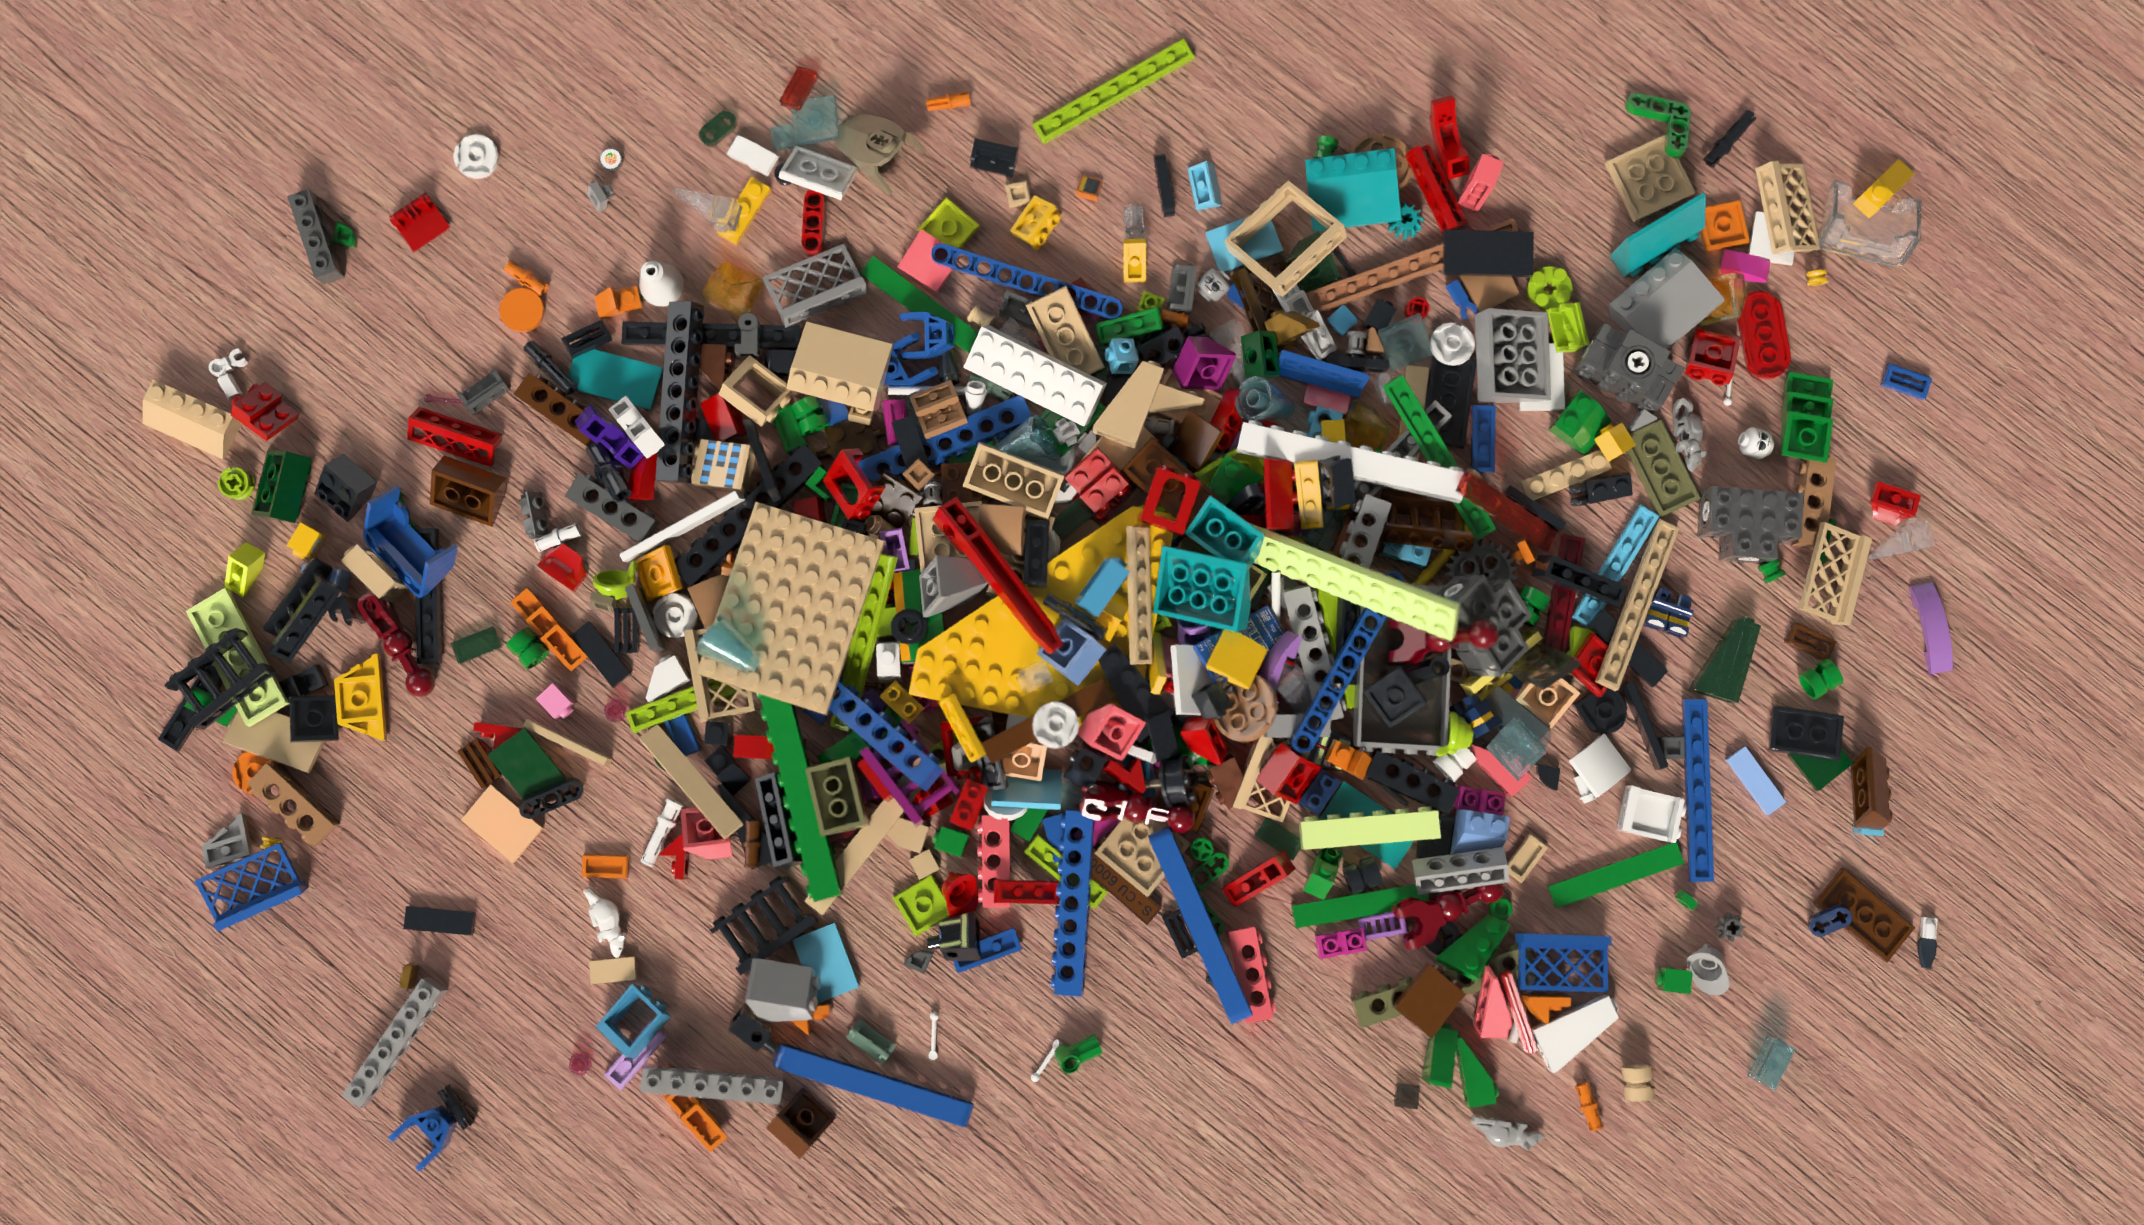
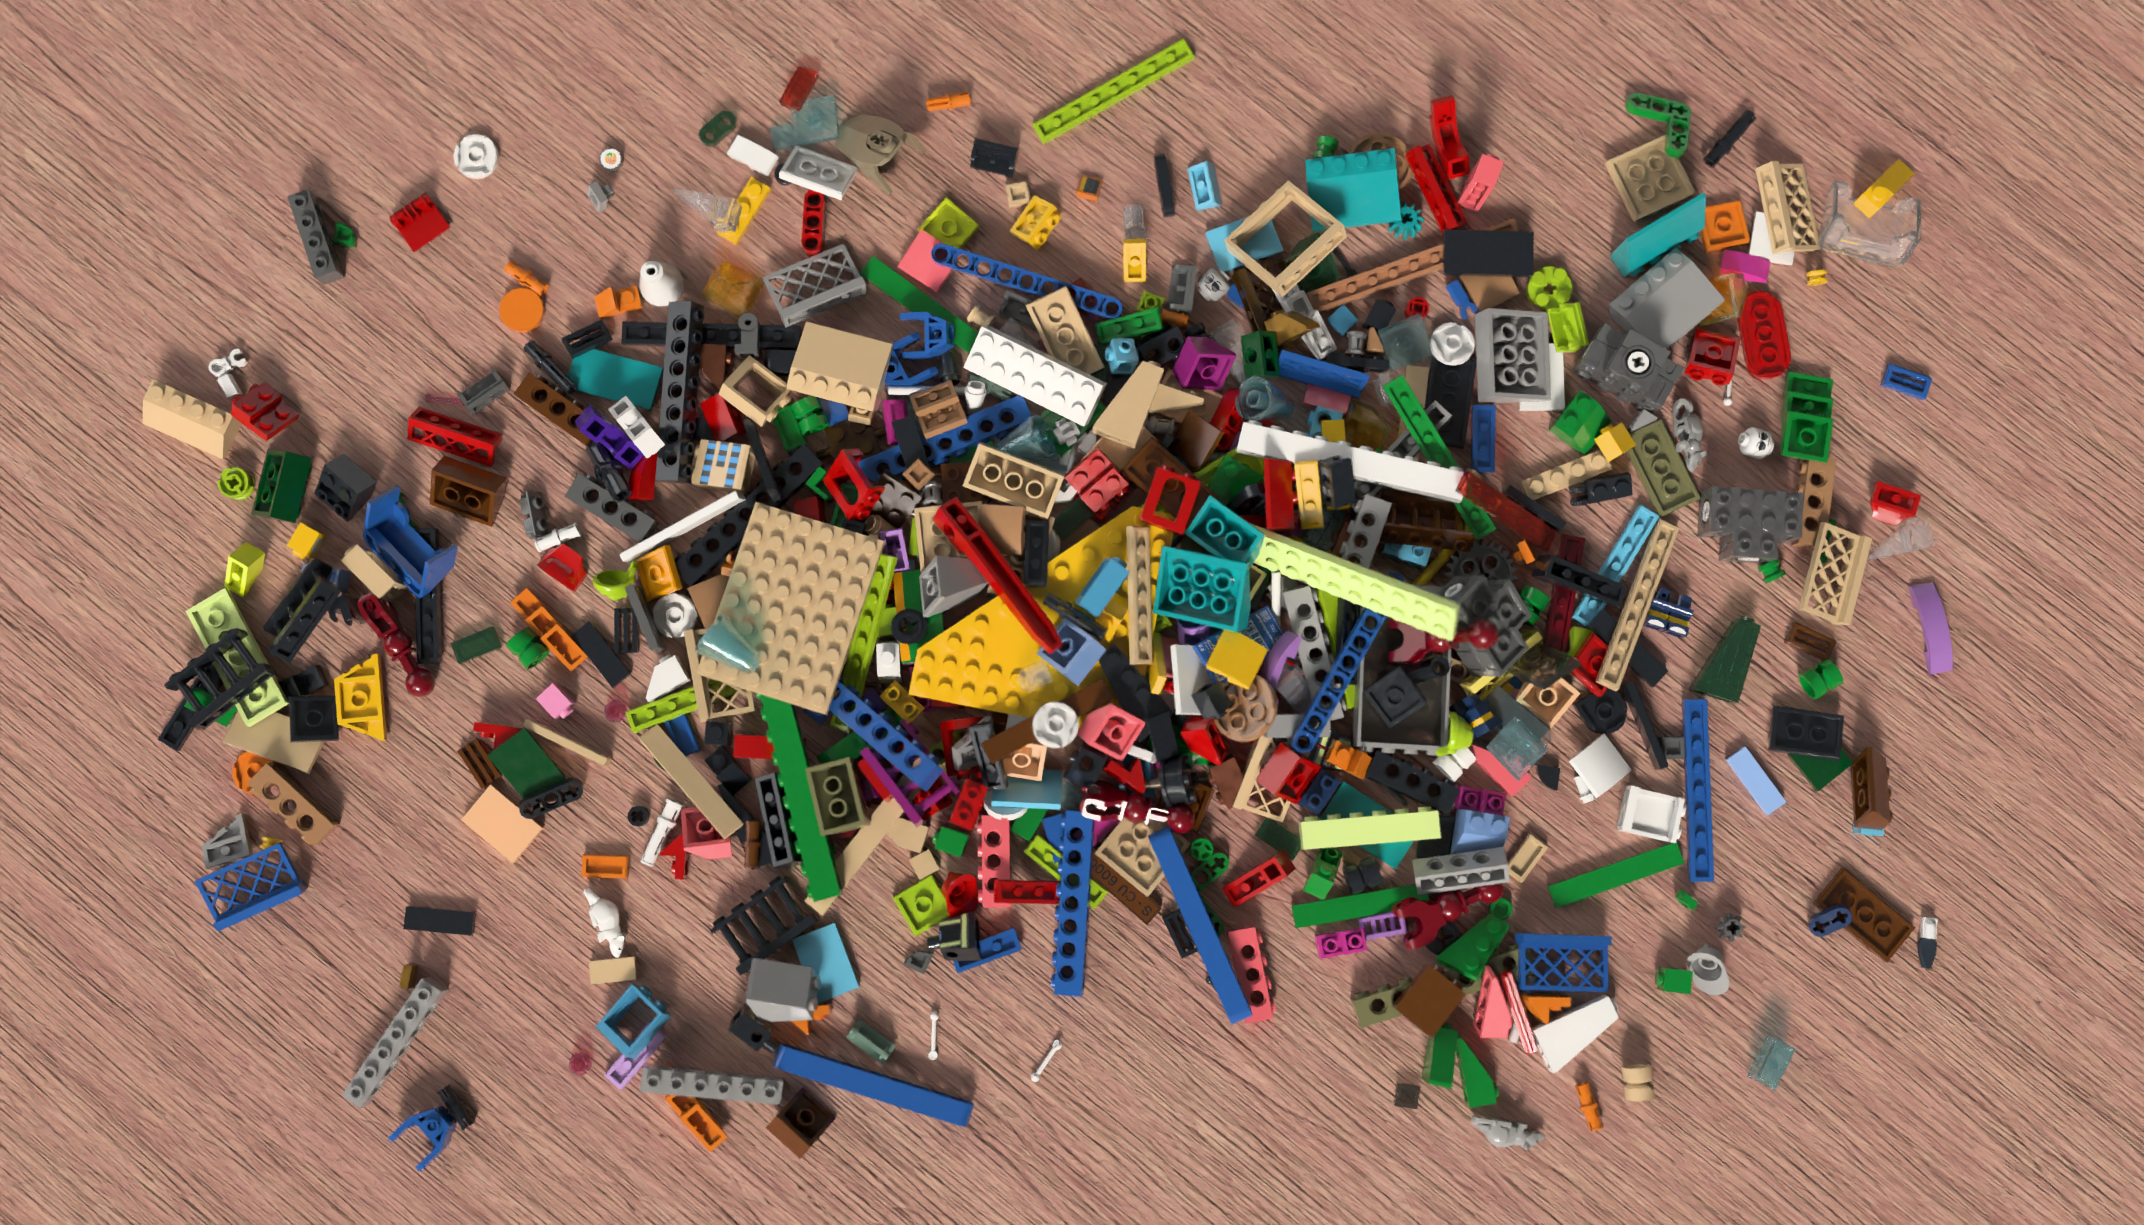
(603, 602): dark tan tile -> none
(638, 809): none -> black bush
(962, 727): yellow tile -> none
(1077, 1054): green piece -> none

